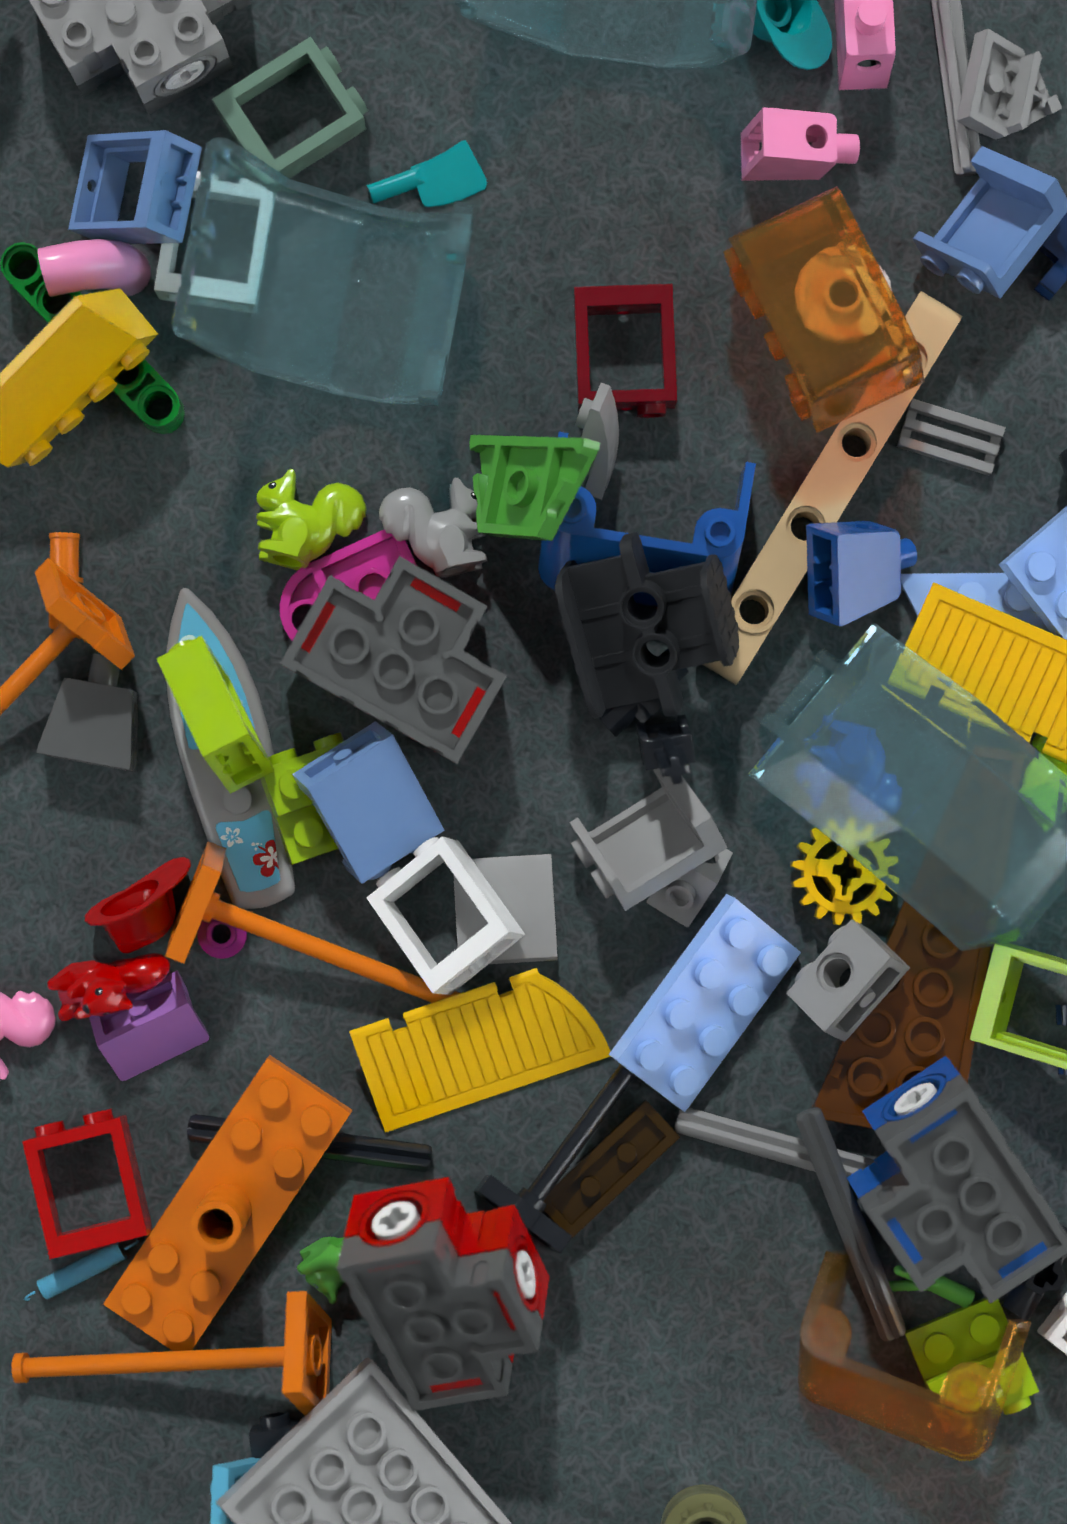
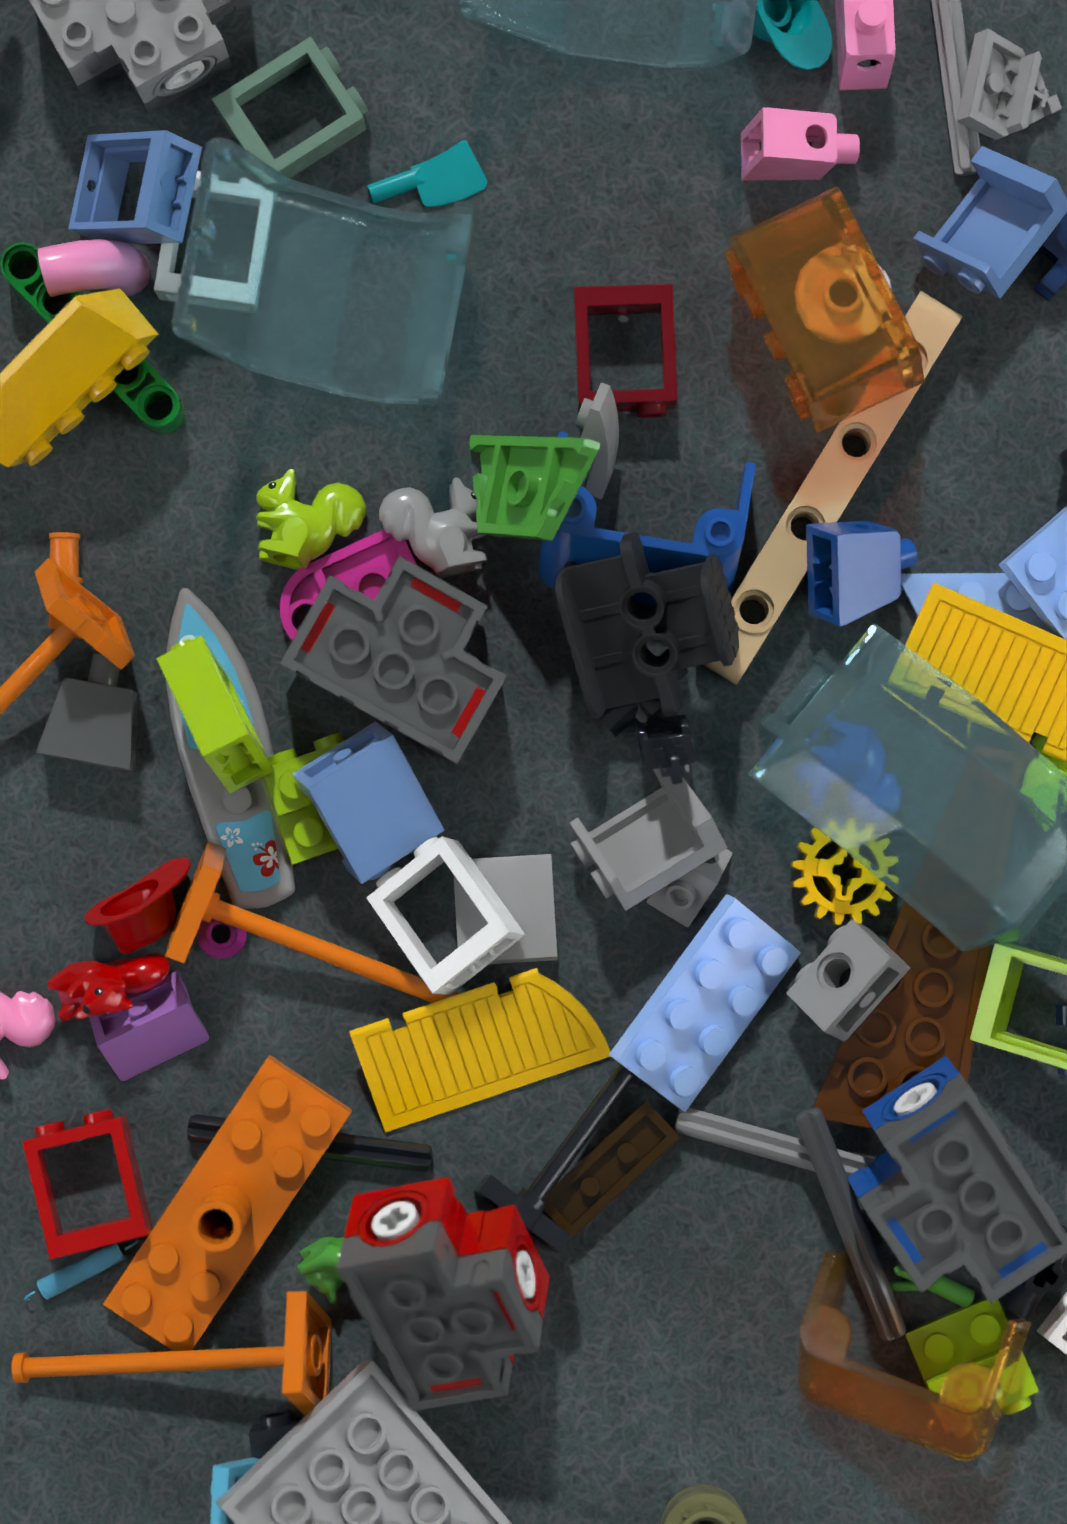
(989, 448): light grey tile -> none

